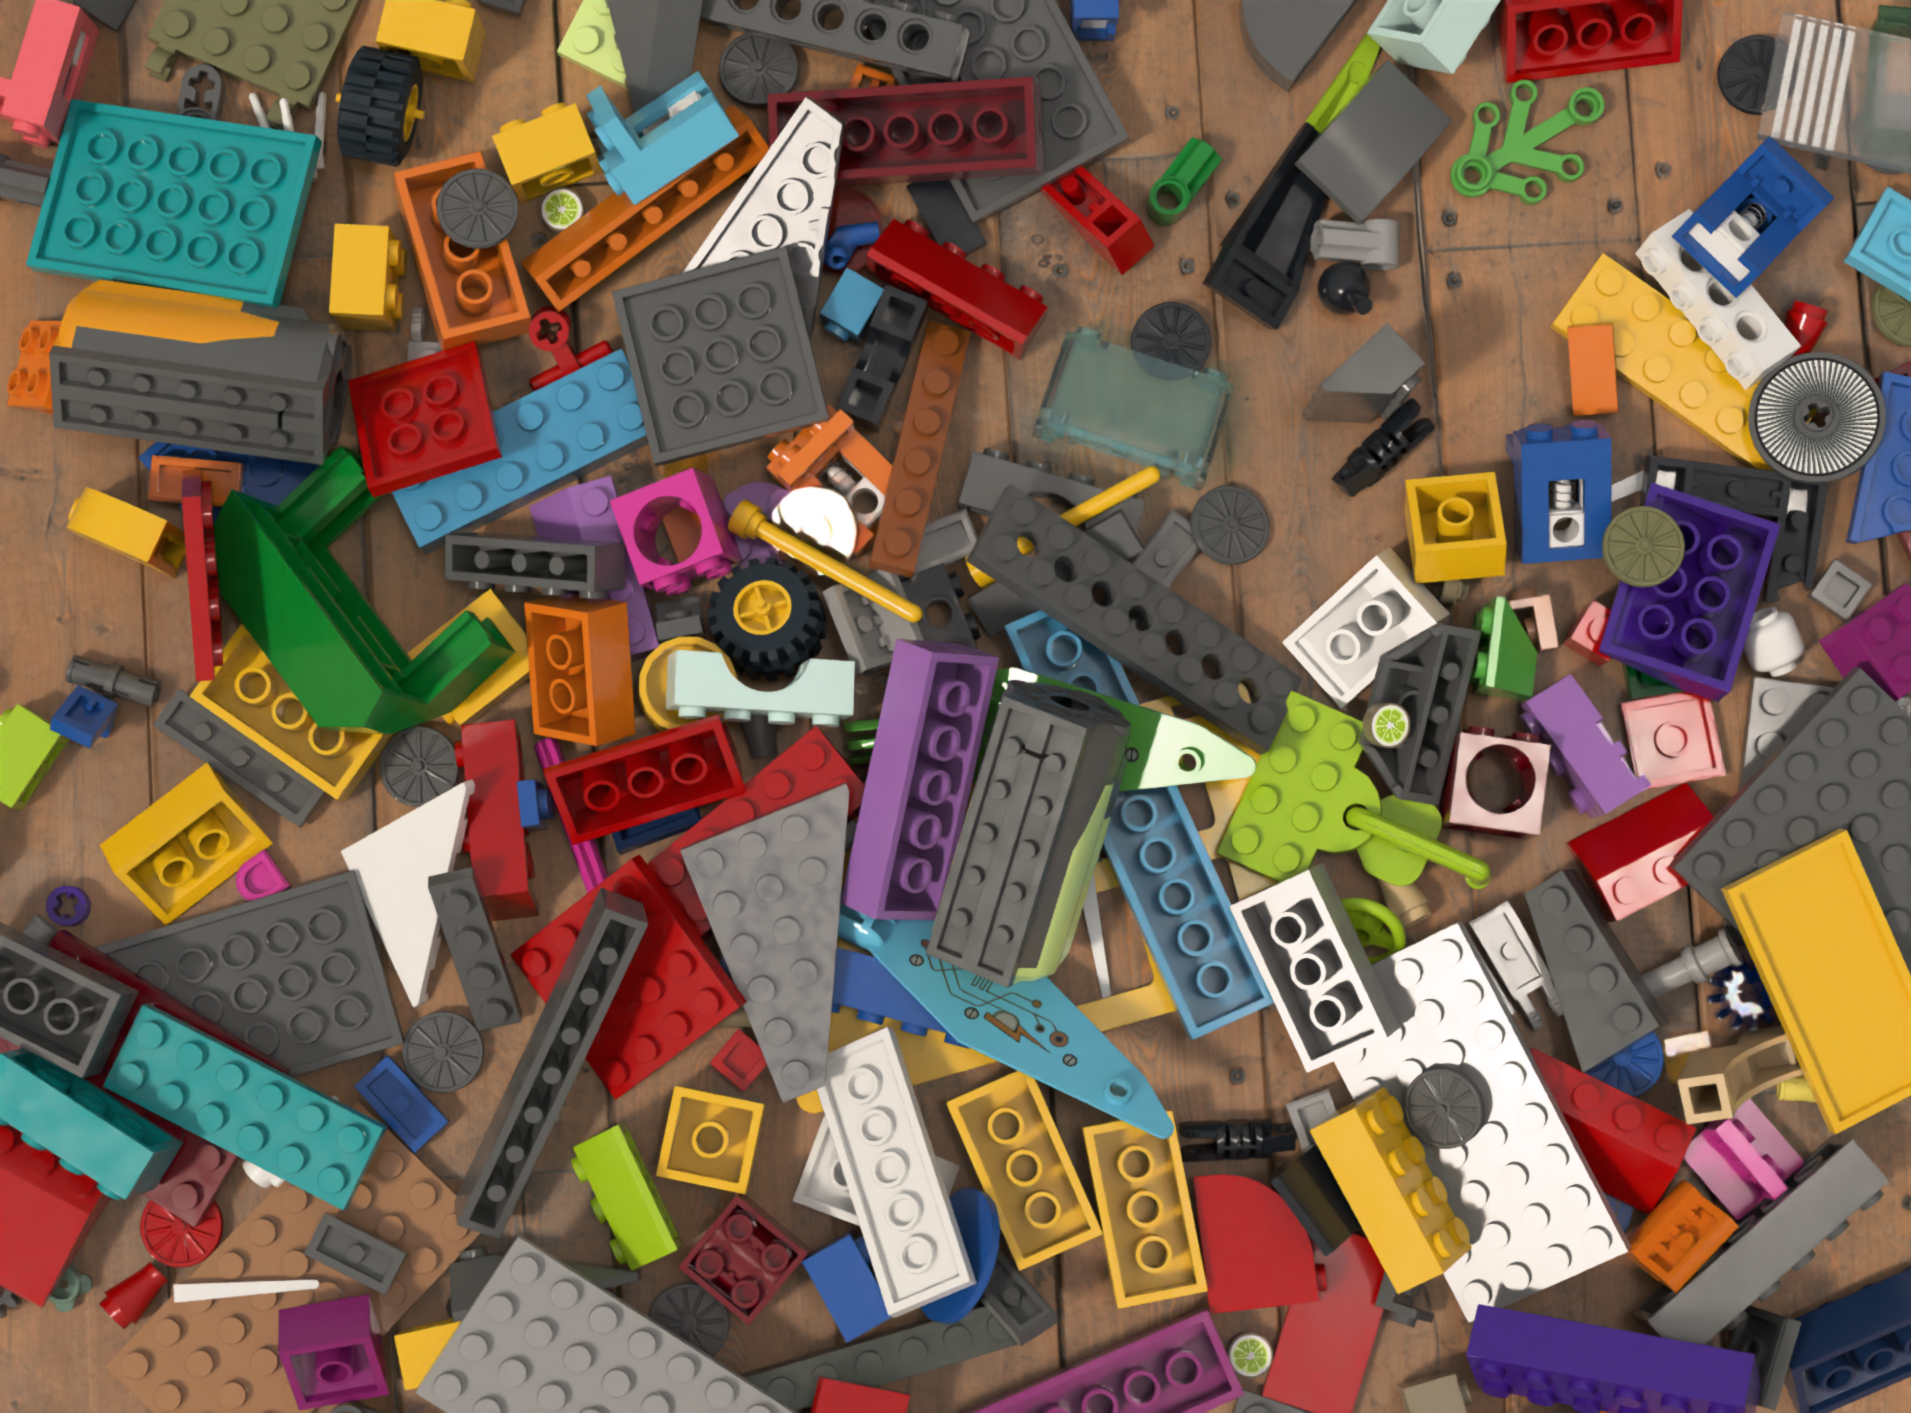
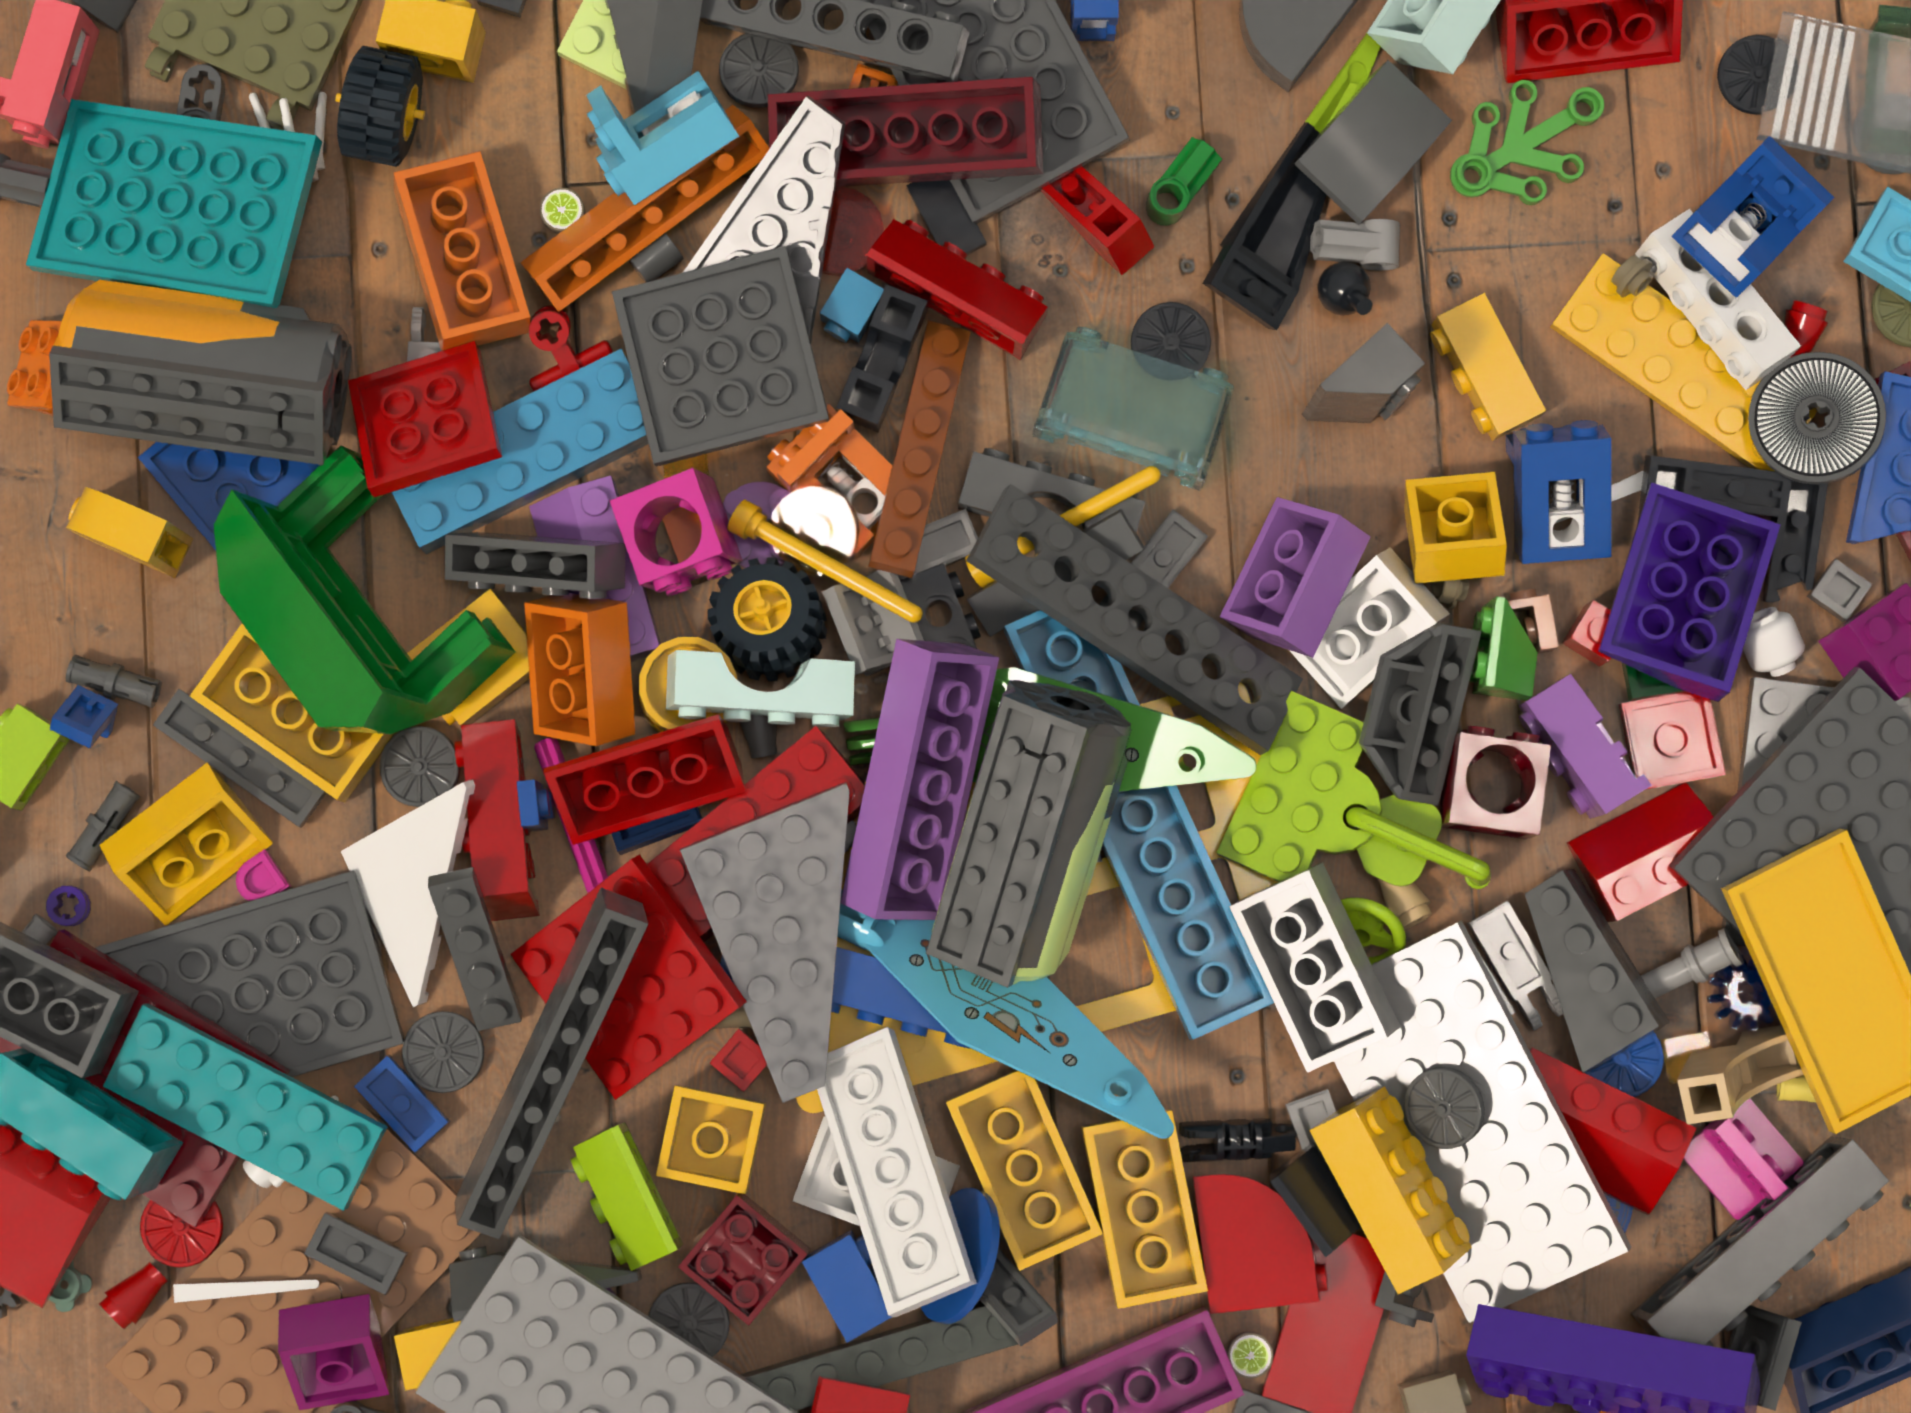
(102, 825): none -> dark grey pin
(167, 475): orange tile -> none
(202, 574): red plate -> none
(367, 277): yellow brick -> none
(477, 208): dark grey wheel -> none
(546, 152): yellow brick -> none
(656, 259): none -> dark grey piece
(679, 619): dark grey bracket -> none
(845, 241): blue arm -> none
(1093, 922): white sticker -> none
(1230, 525): dark grey wheel -> none
(1295, 576): none -> medium lavender brick
(1383, 449): black hinge -> none
(1386, 724): tile -> none
(1486, 368): none -> yellow brick
(1593, 369): orange tile -> none
(1632, 276): none -> dark tan plate
(1643, 546): olive wheel -> none
(1679, 1236): orange brick -> none

